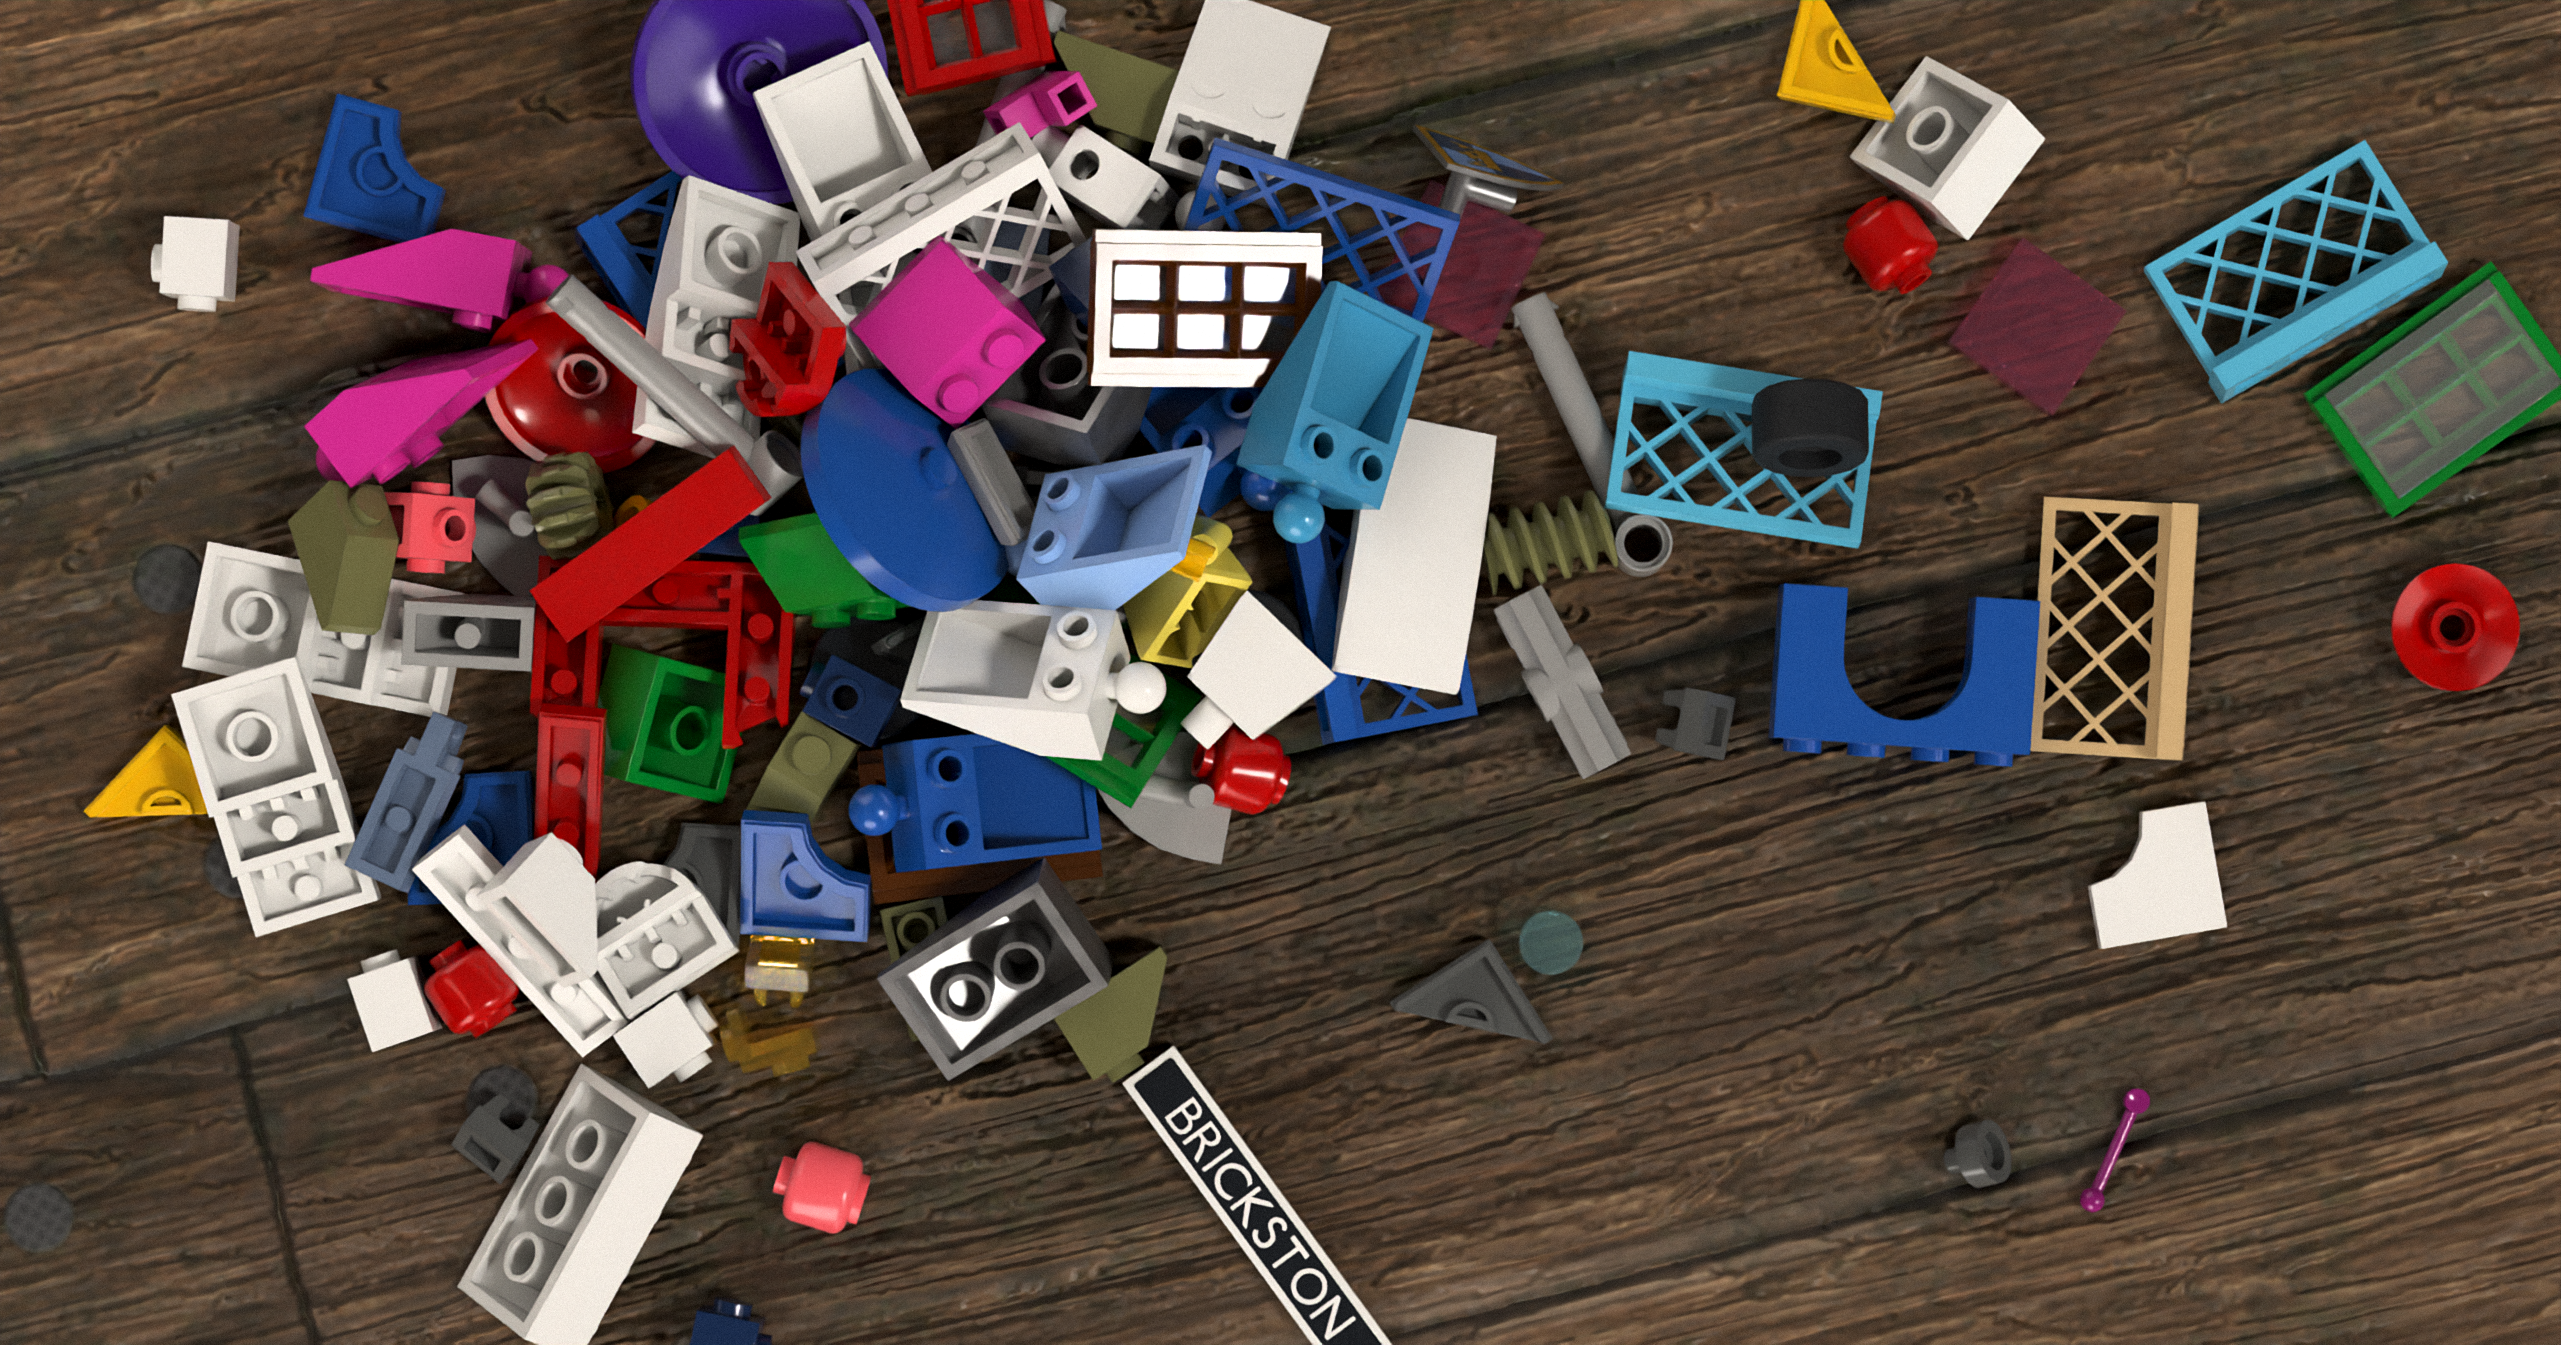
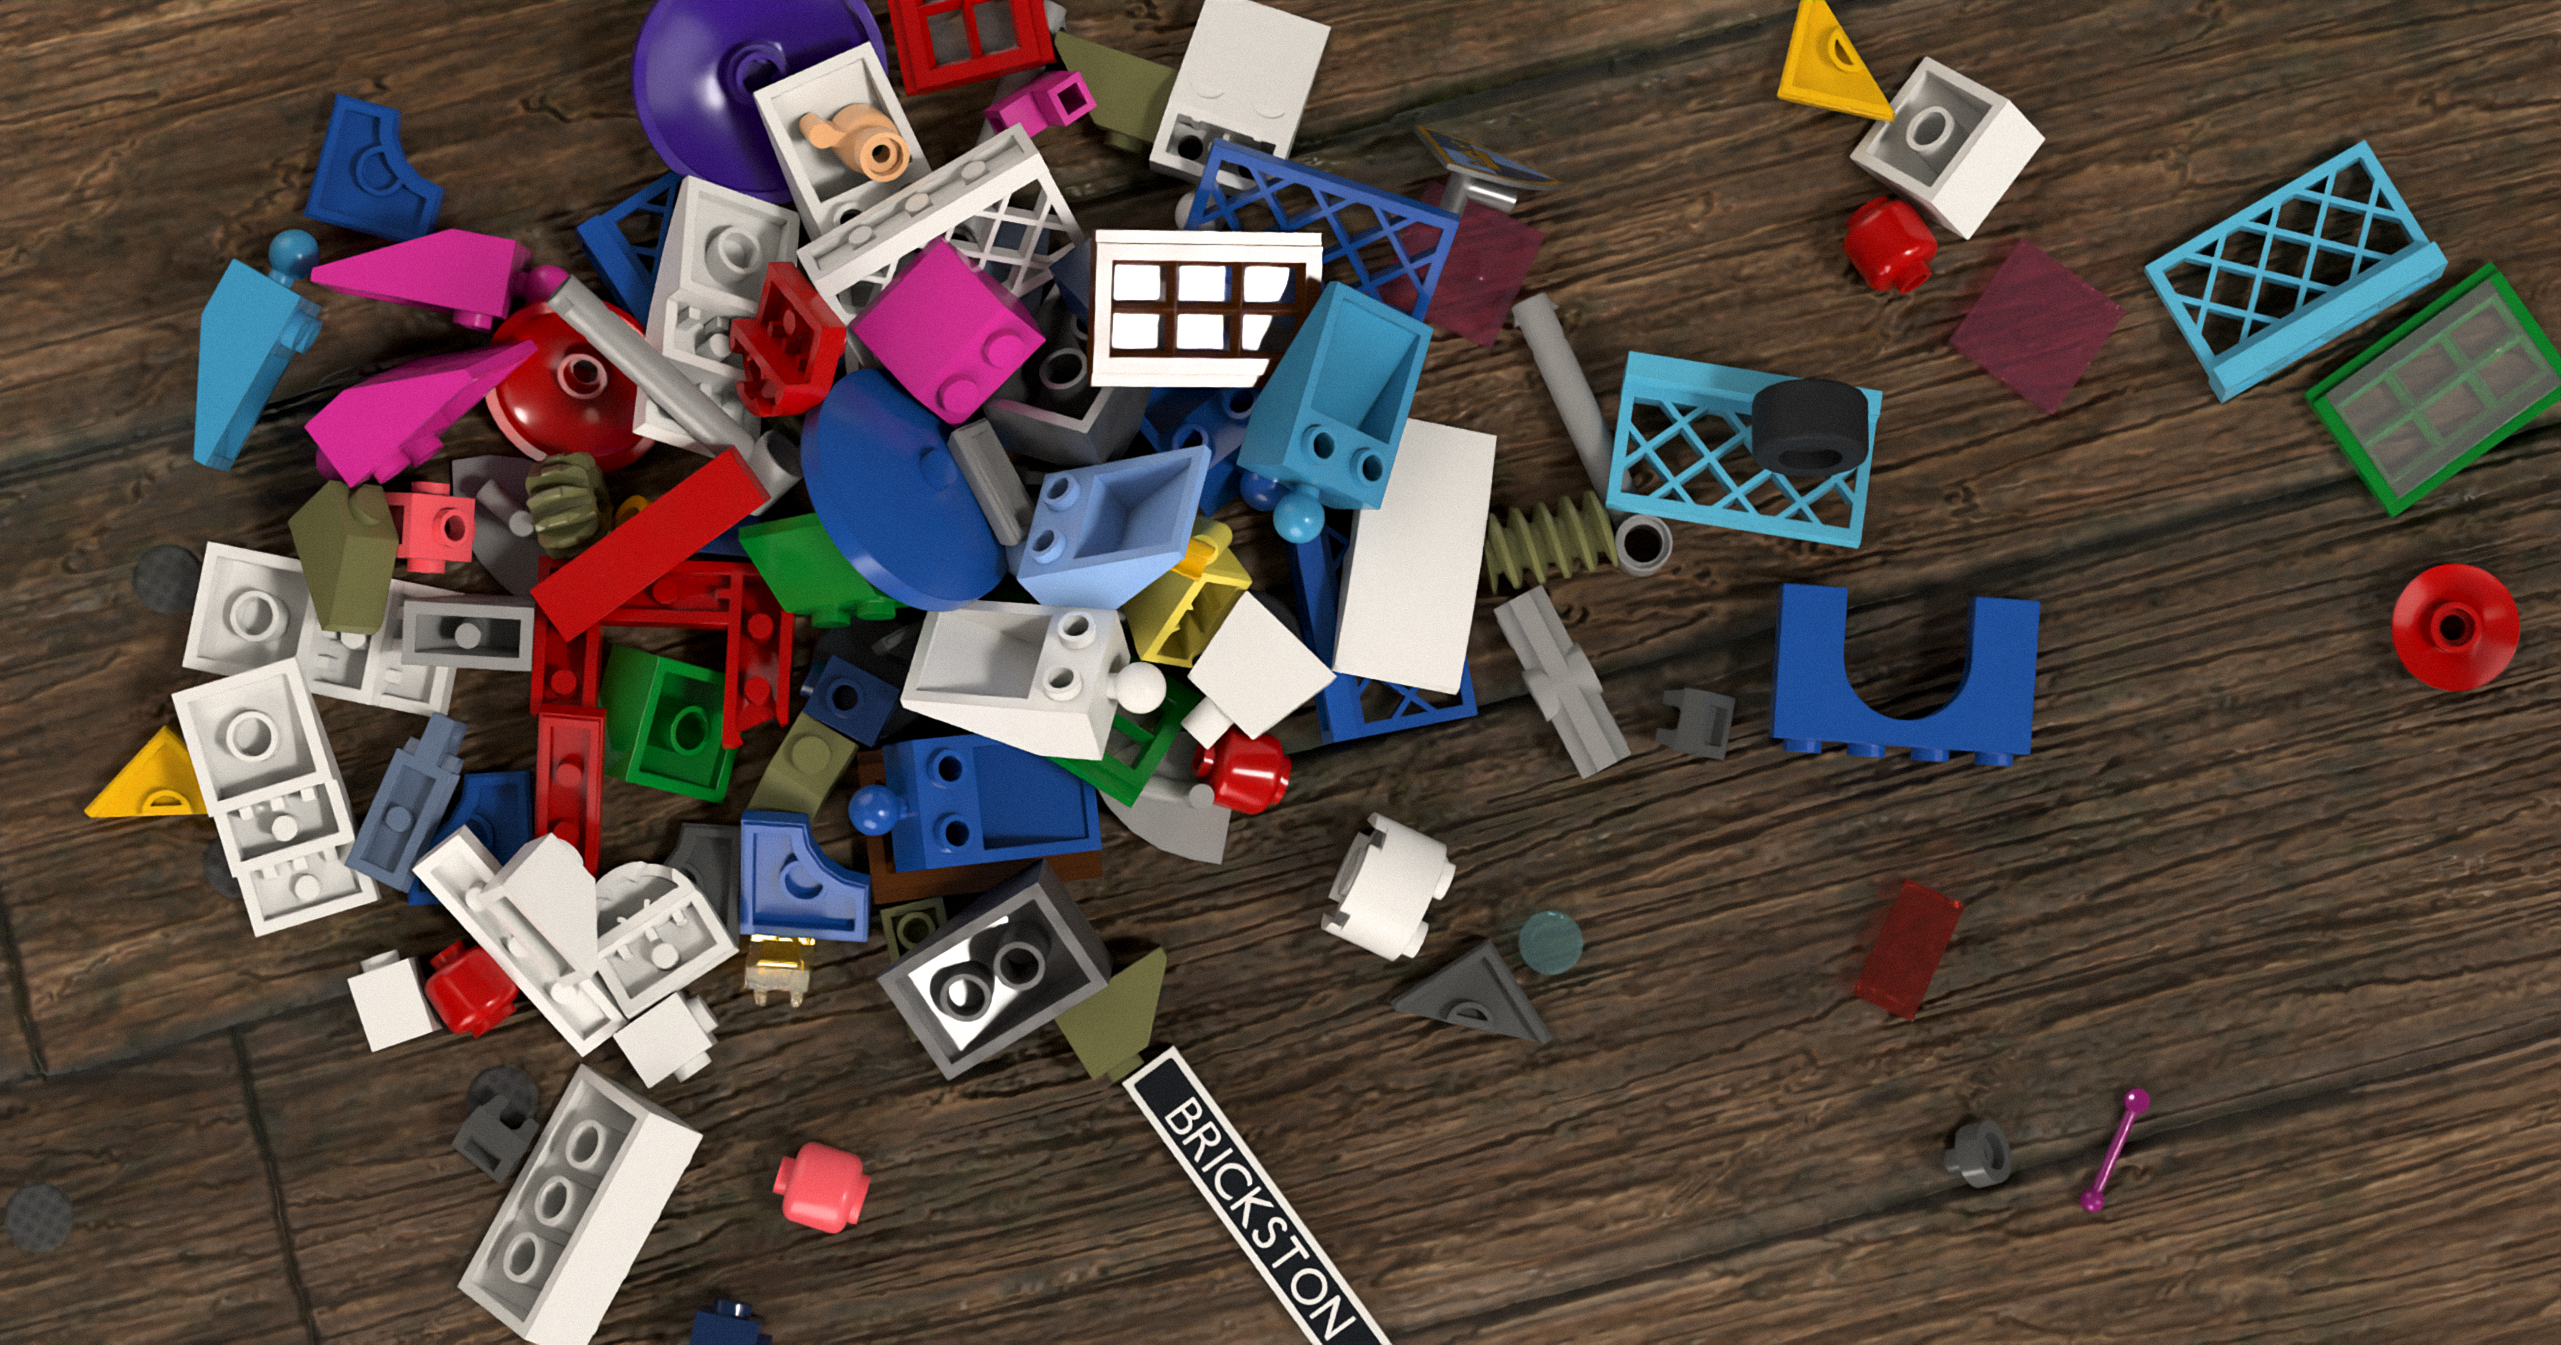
(197, 262): white brick -> none
(248, 344): none -> dark azure slope
(782, 1052): clear yellow bracket -> none
(861, 140): none -> light nougat piece
(1121, 191): white torso -> none
(1388, 888): none -> white brick
(1908, 949): none -> clear red tile
(2165, 885): white tile -> none
(2170, 627): tan fence -> none

